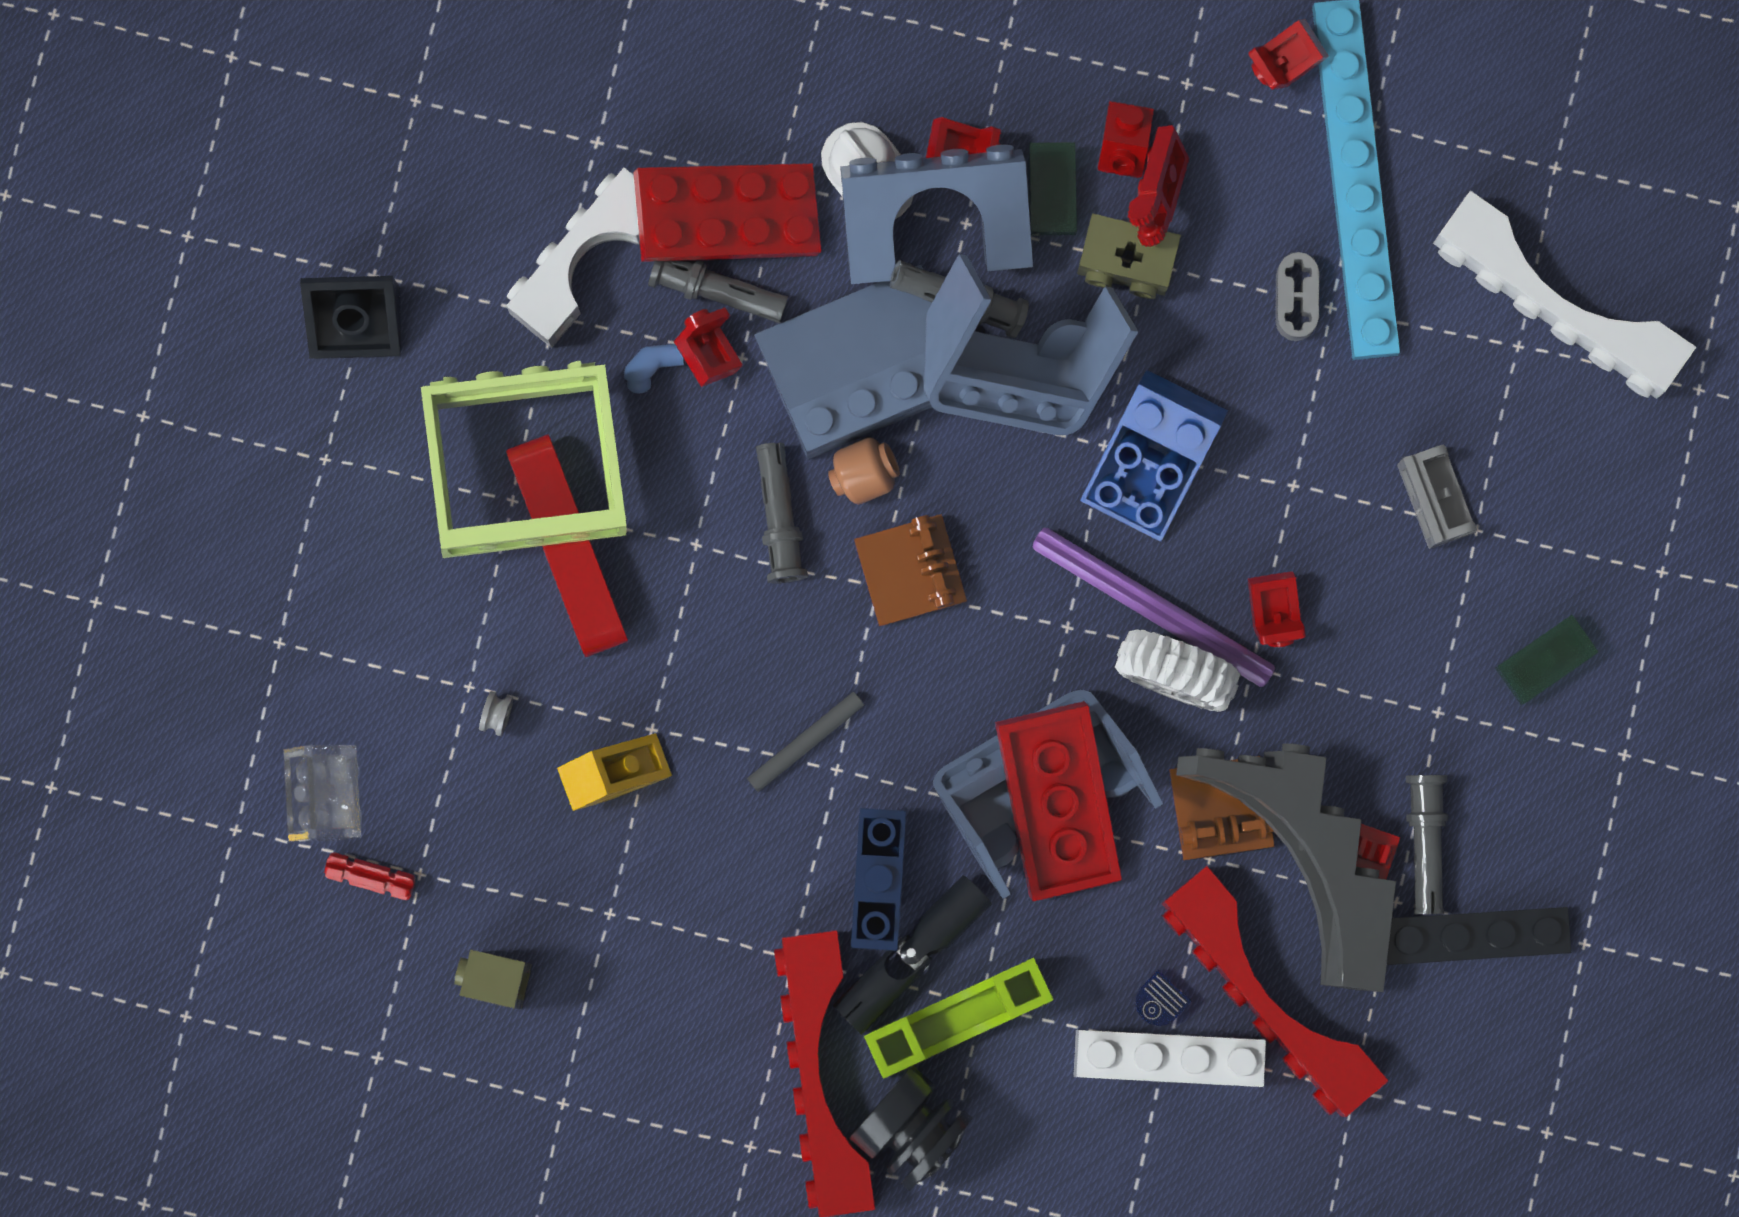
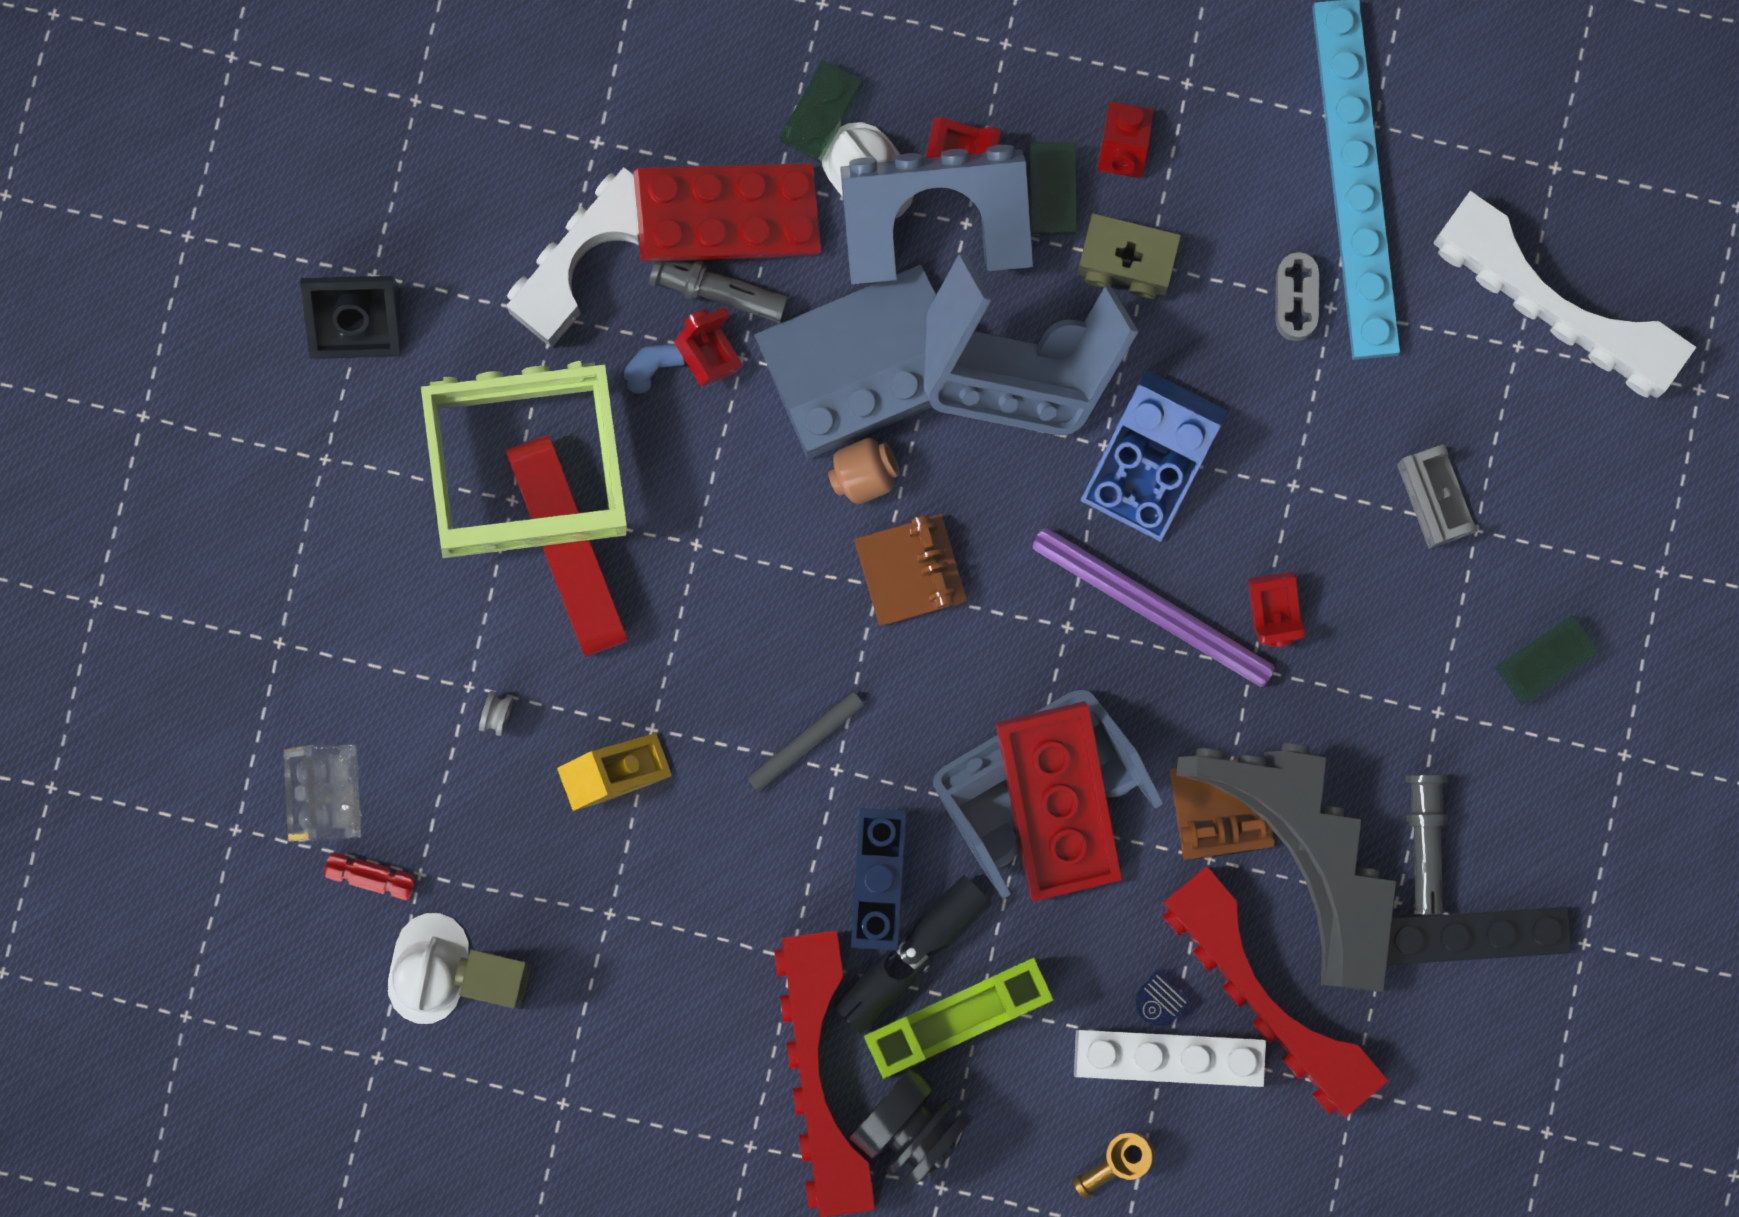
(426, 968): none -> white piece
(781, 535): dark grey pin -> none
(821, 111): none -> clear green plate
(1000, 313): dark grey pin -> none
(1118, 1163): none -> pearl gold bar
(1159, 187): red hinge -> none
(1177, 670): white gear -> none
(1287, 56): red bracket -> none
(1376, 850): red tile -> none

